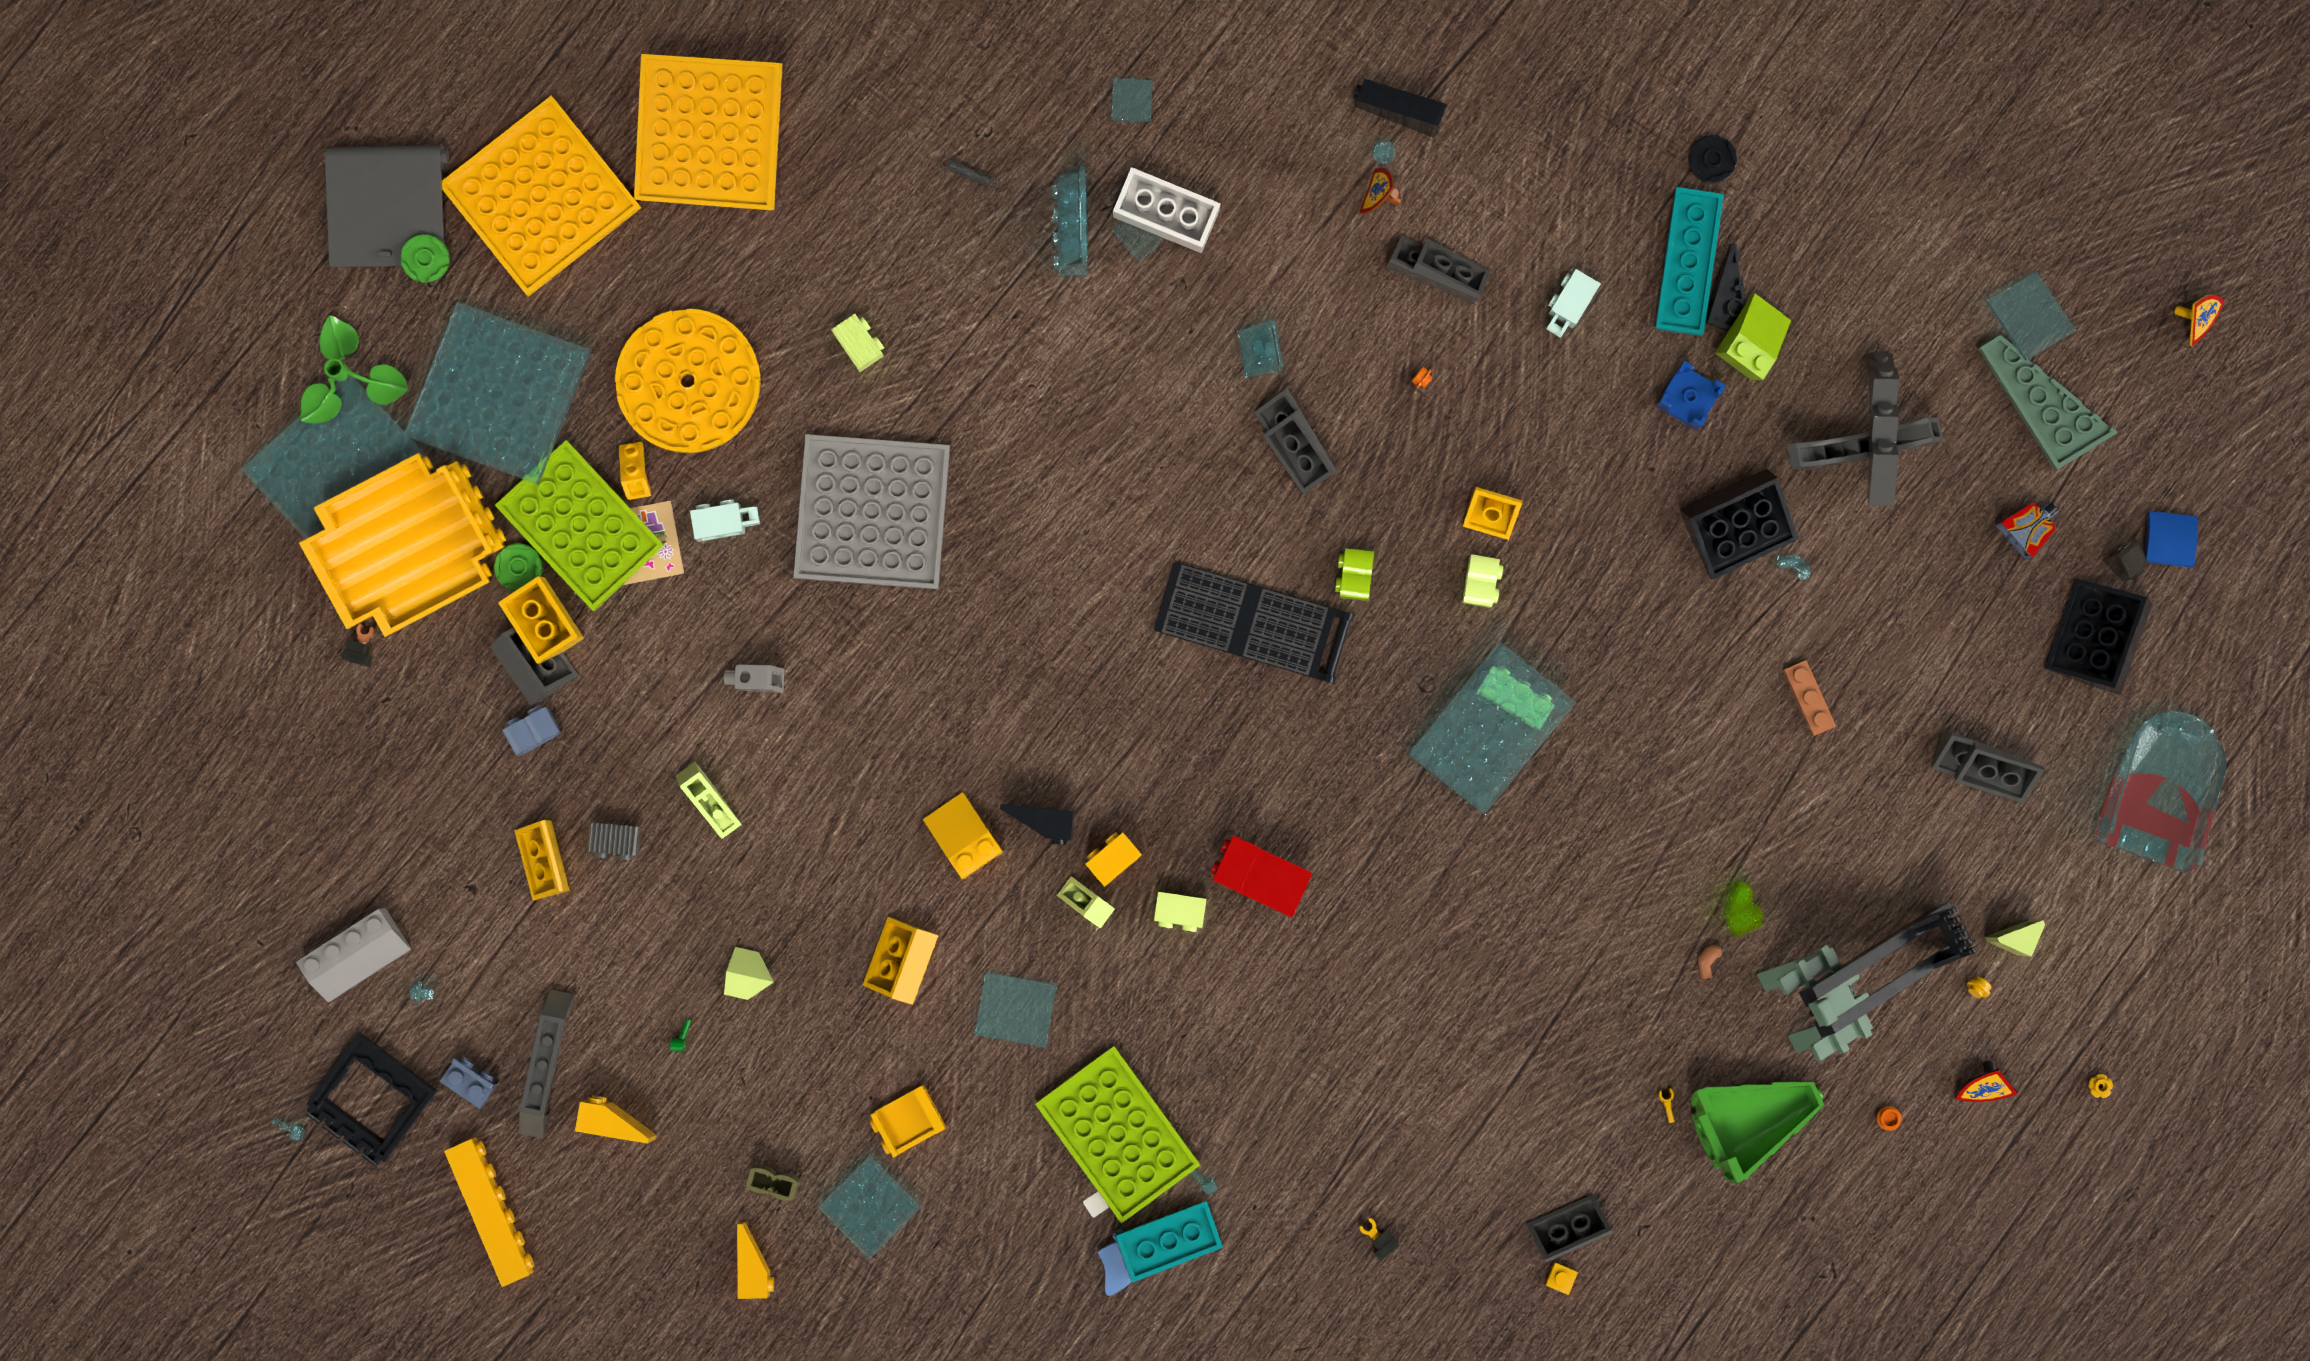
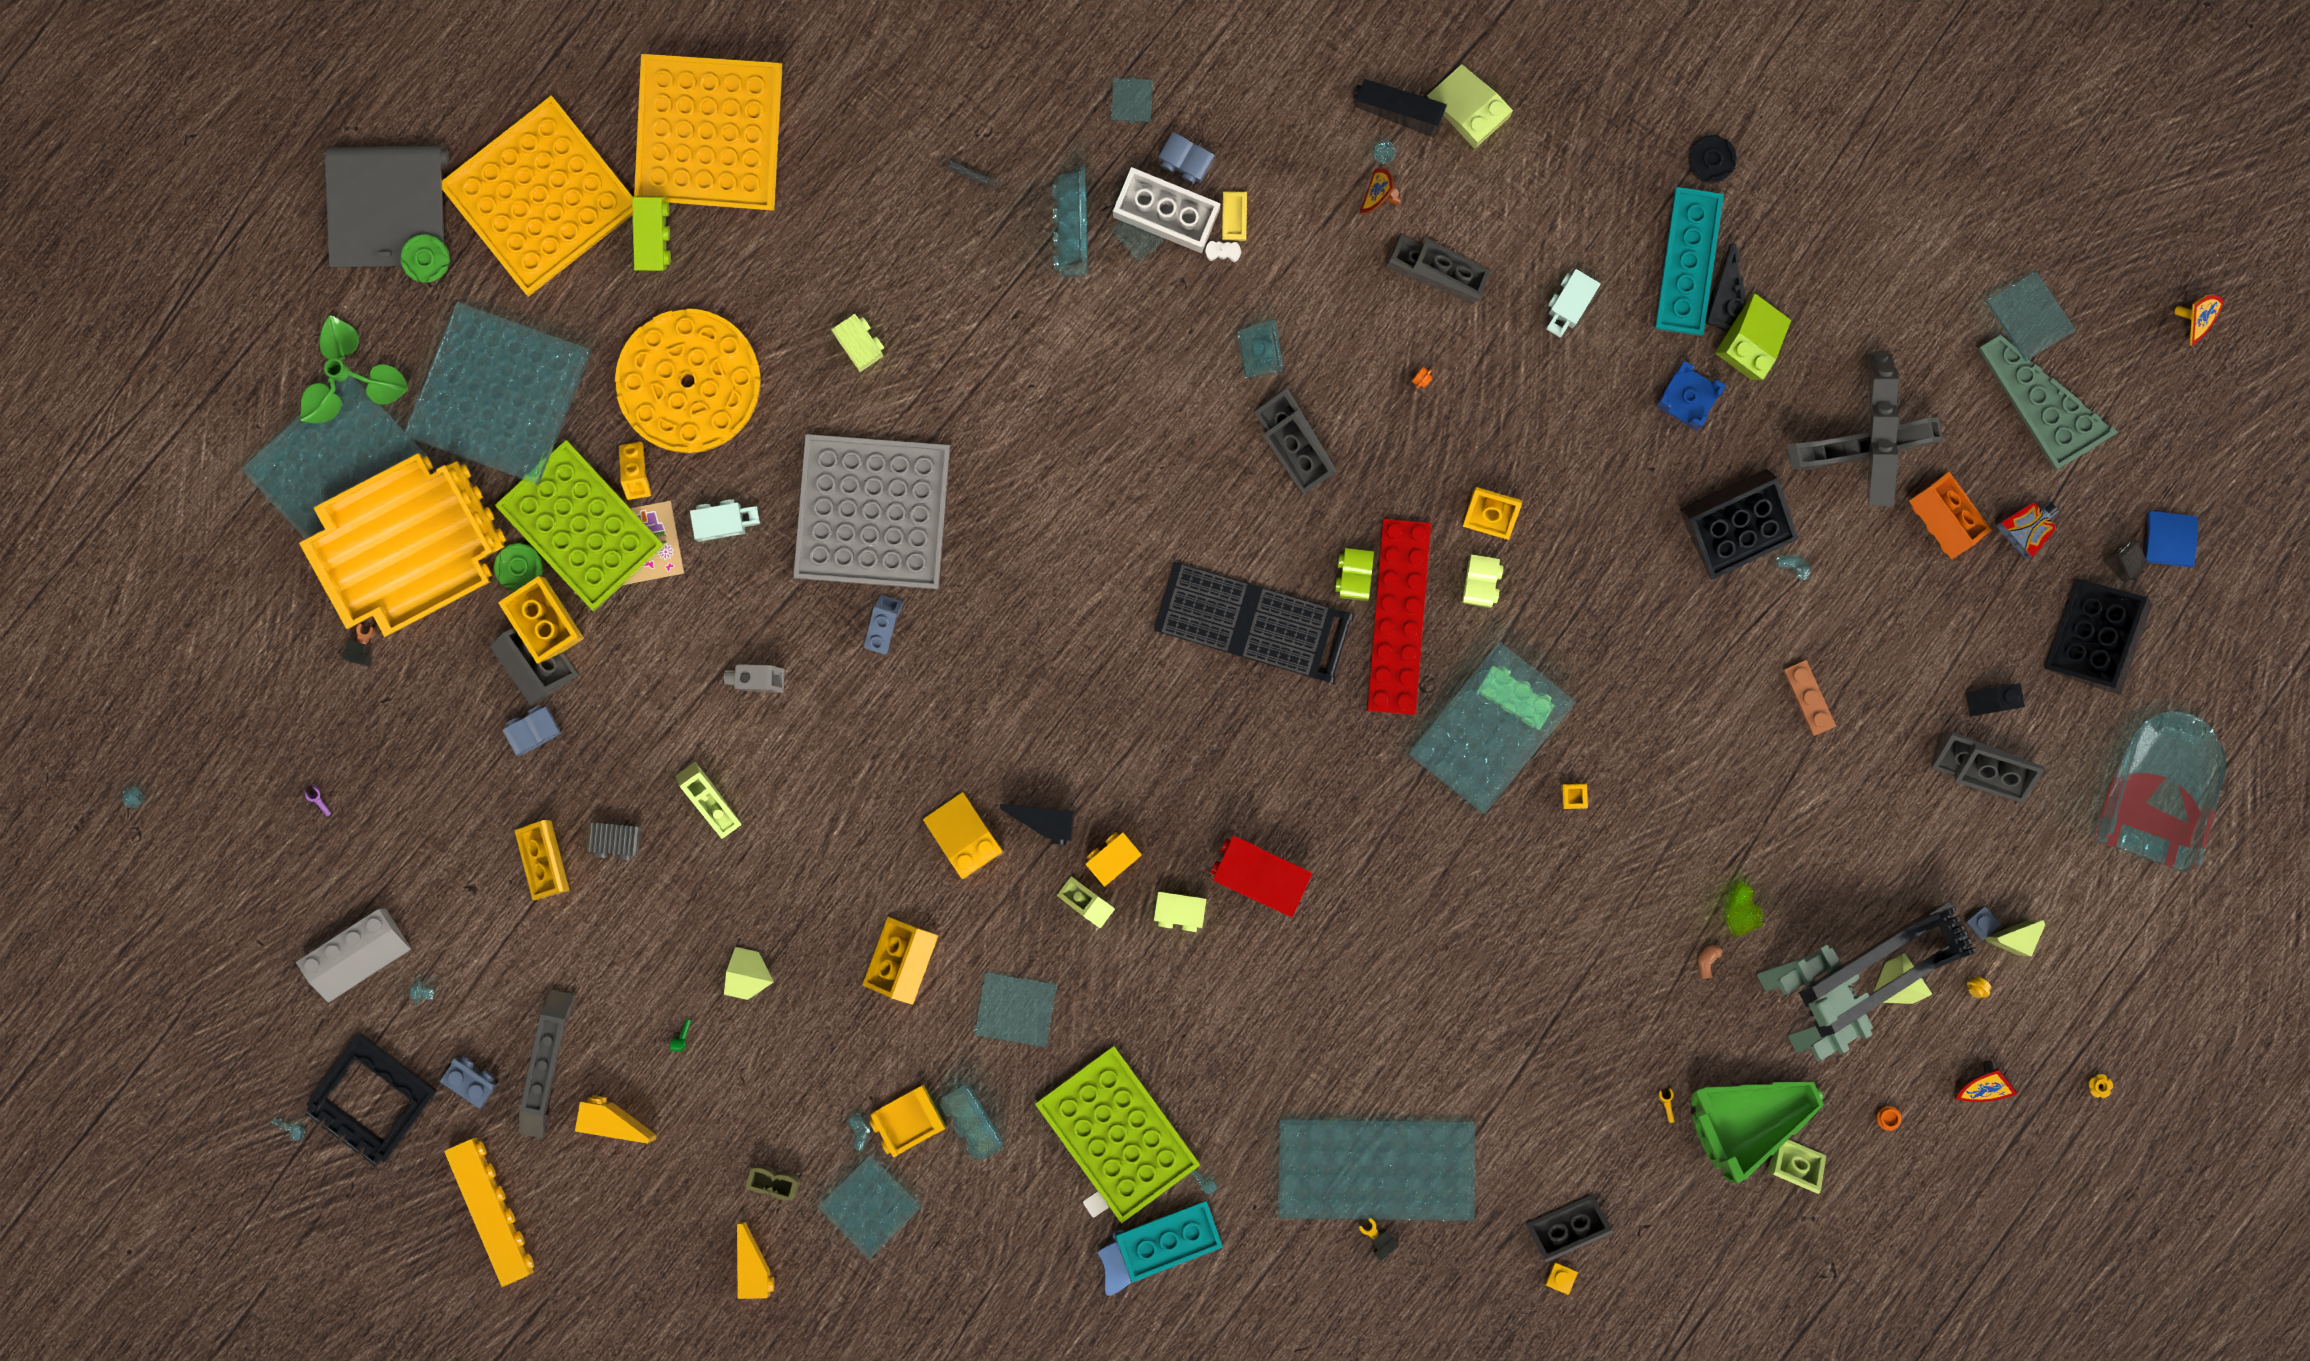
(132, 797): none -> clear light blue plate
(316, 798): none -> medium lavender hand
(650, 233): none -> lime brick
(861, 1130): none -> clear light blue arm
(882, 624): none -> sand blue bracket
(972, 1122): none -> clear light blue slope
(1185, 158): none -> sand blue brick
(1223, 250): none -> white piece
(1234, 216): none -> light yellow tile
(1376, 1169): none -> clear light blue plate
(1399, 617): none -> red plate
(1471, 105): none -> yellowish green slope
(1574, 796): none -> yellow slope
(1798, 1165): none -> yellowish green slope
(1893, 969): none -> yellowish green slope
(1950, 515): none -> orange slope
(1982, 923): none -> sand blue plate
(1995, 700): none -> black slope

